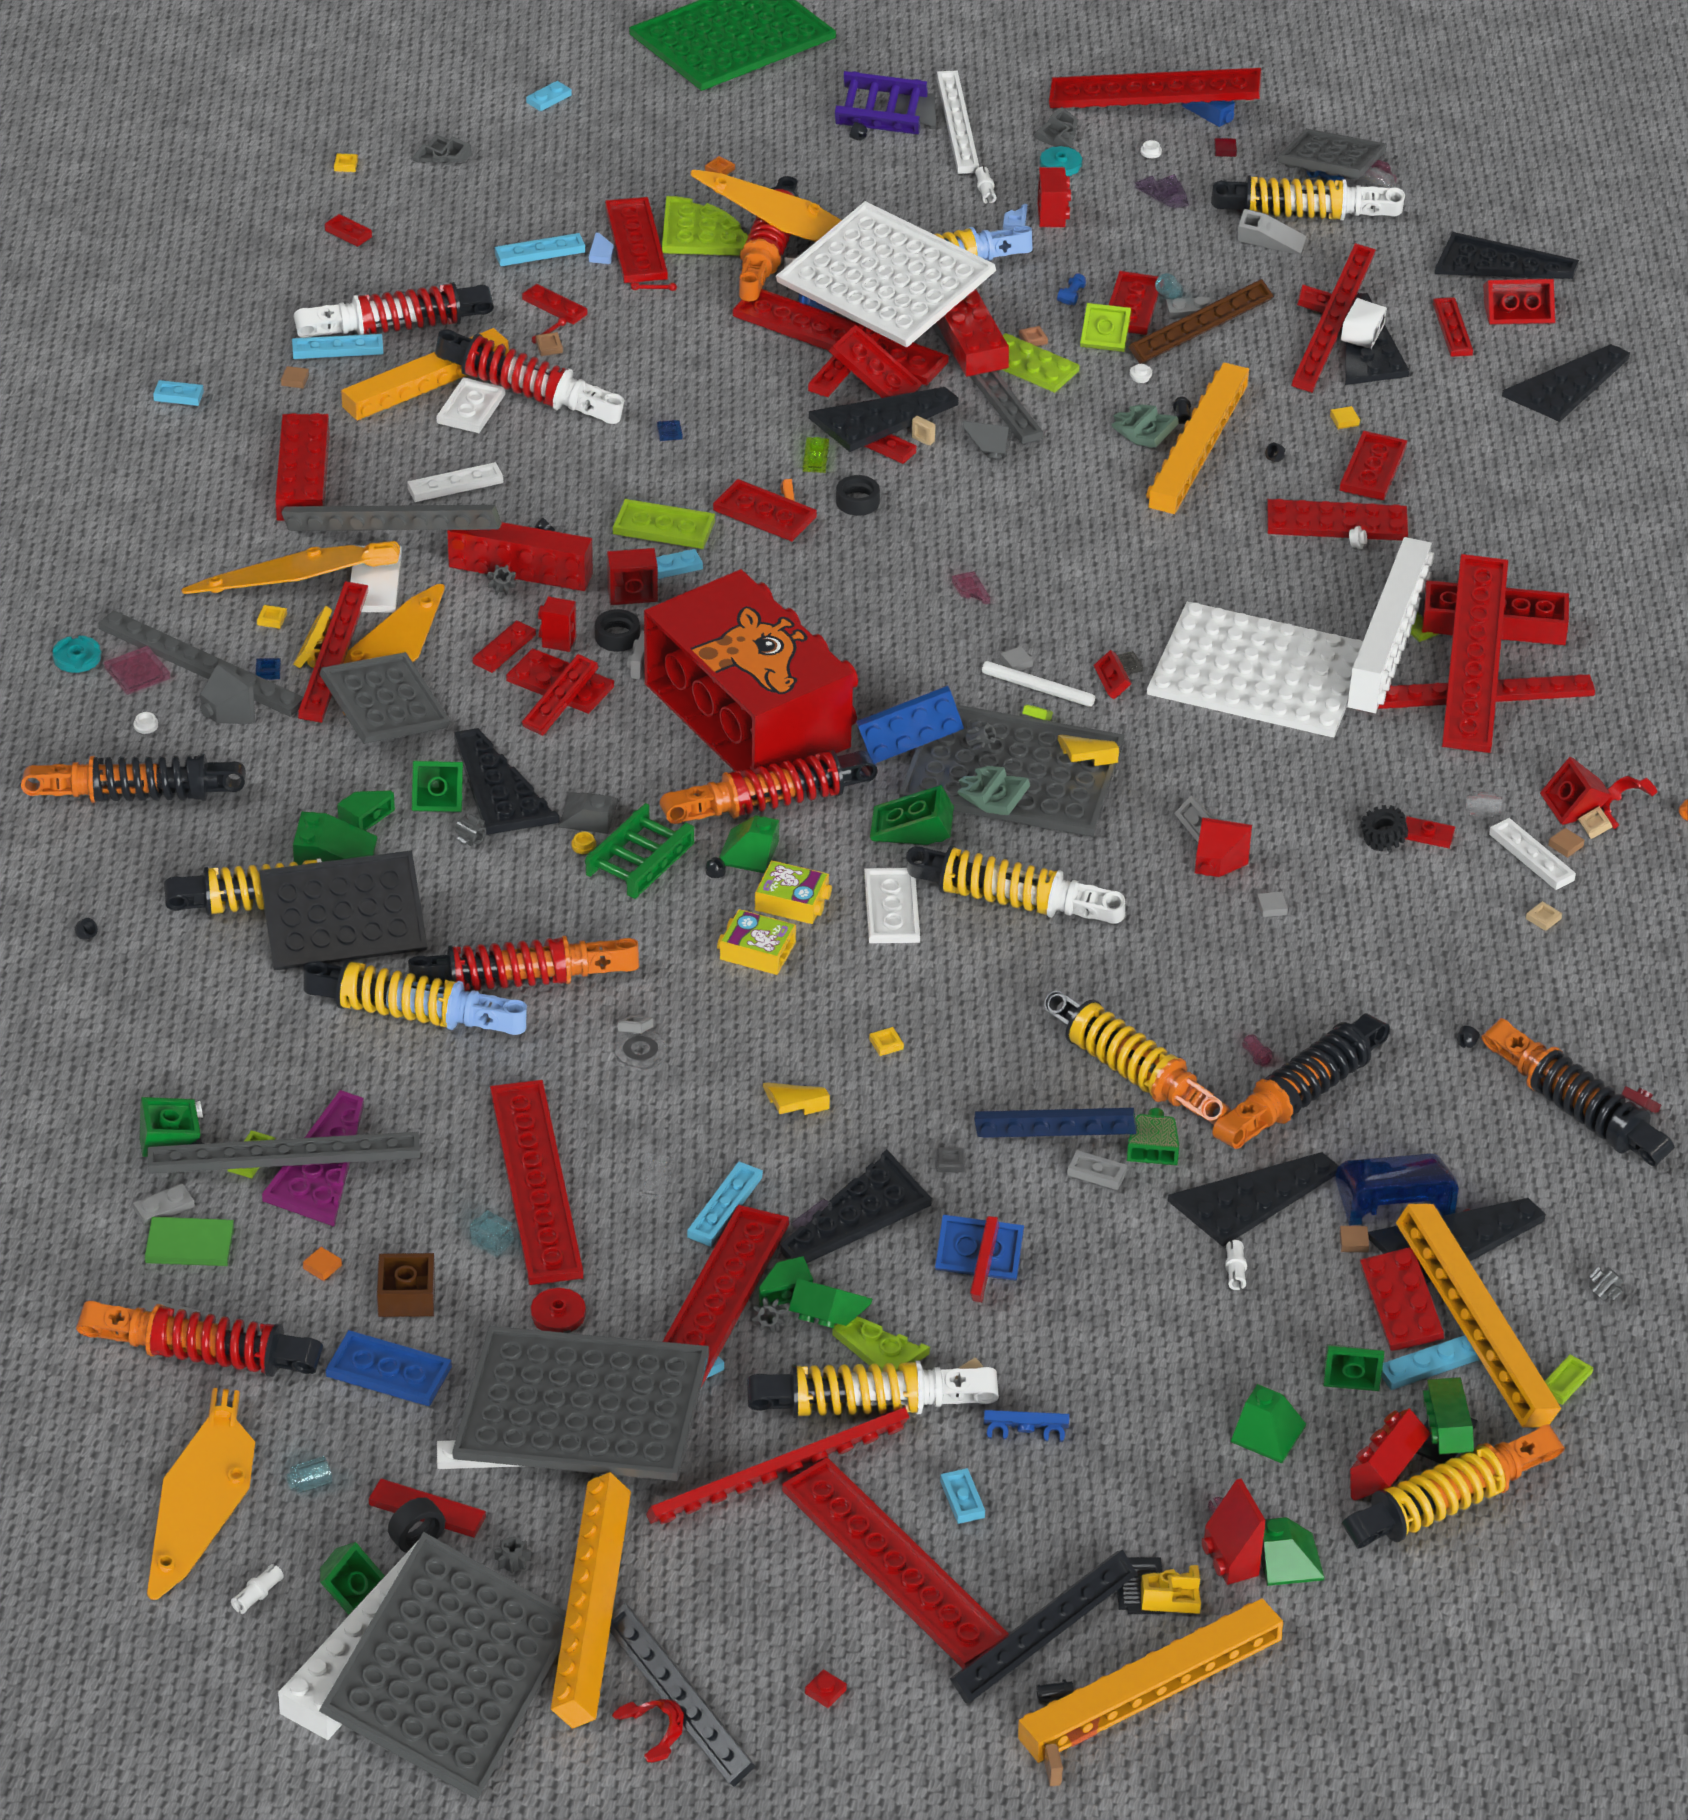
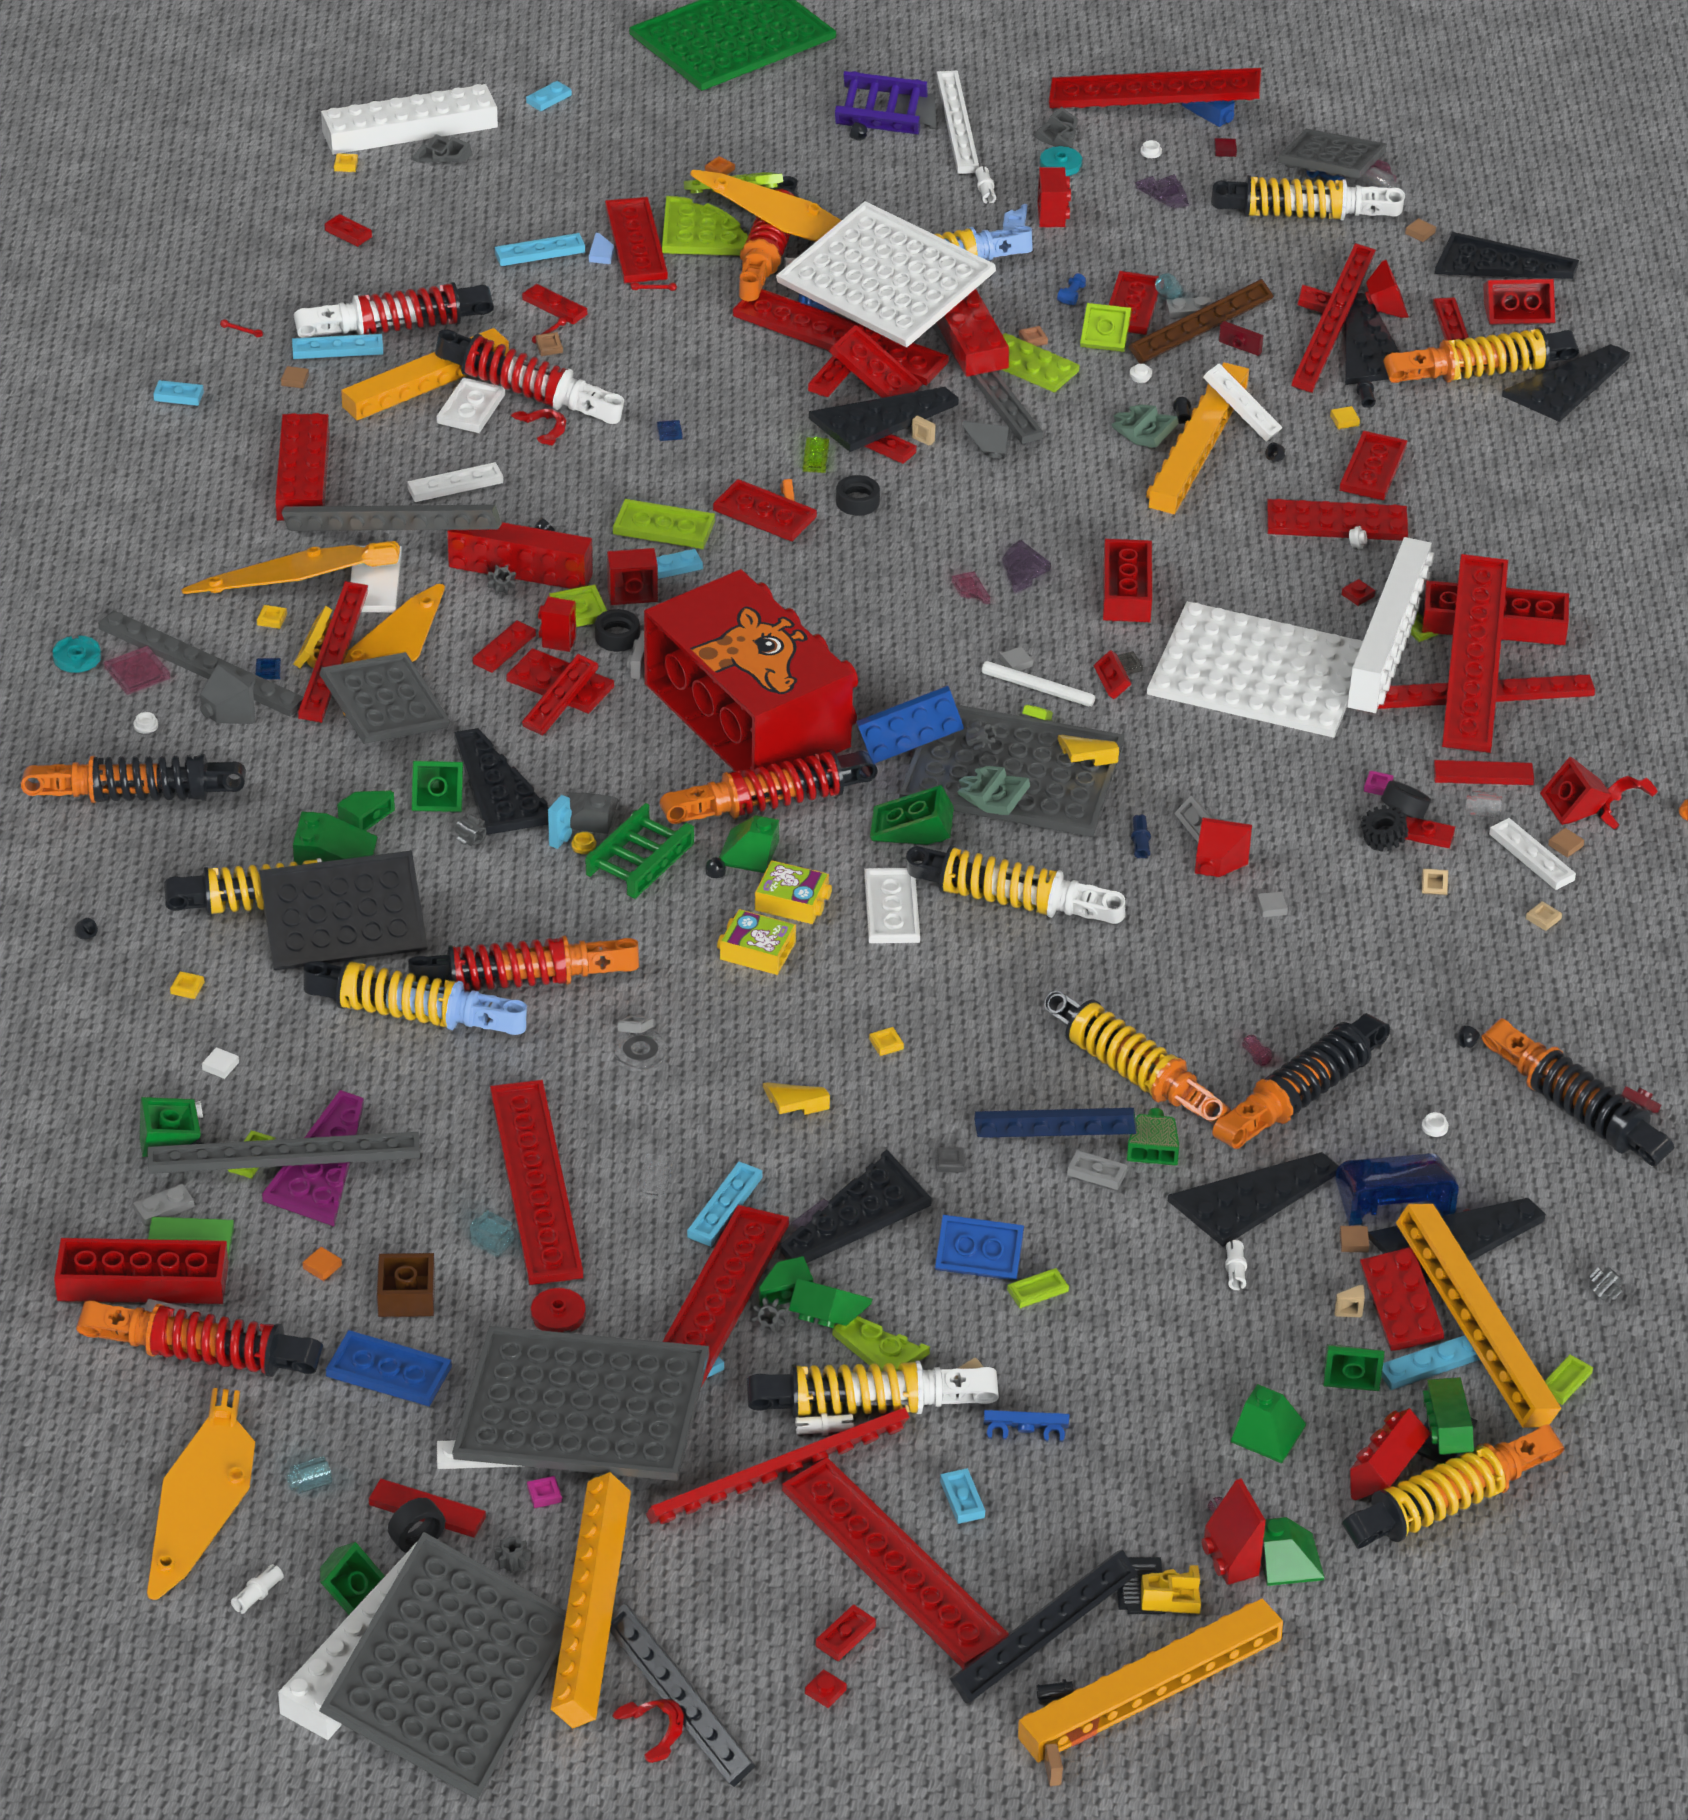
(141, 1270): none -> red brick
(187, 985): none -> yellow tile
(220, 1063): none -> white tile
(257, 333): none -> red hinge
(409, 119): none -> white brick
(544, 1492): none -> dark pink tile
(558, 430): none -> red helmet
(559, 822): none -> medium azure plate
(588, 603): none -> lime plate
(764, 179): none -> lime plate
(823, 1424): none -> white pin
(845, 1632): none -> red plate
(984, 1259): red tile -> none
(1023, 565): none -> clear purple slope
(1038, 1288): none -> lime tile
(1127, 580): none -> red brick
(1140, 837): none -> dark blue axle
(1241, 338): none -> dark red plate
(1242, 402): none -> white plate
(1268, 232): light grey slope -> none
(1350, 1302): none -> tan slope
(1358, 592): none -> red plate
(1363, 323): white piece -> none
(1365, 390): none -> black pin
(1377, 782): none -> dark pink tile
(1385, 292): none -> red slope
(1408, 799): none -> black tyre
(1420, 230): none -> medium nougat tile
(1434, 881): none -> tan slope
(1435, 1124): none -> white plate
(1483, 354): none -> piece
(1483, 772): none -> red tile
(1595, 822): tan tile -> none

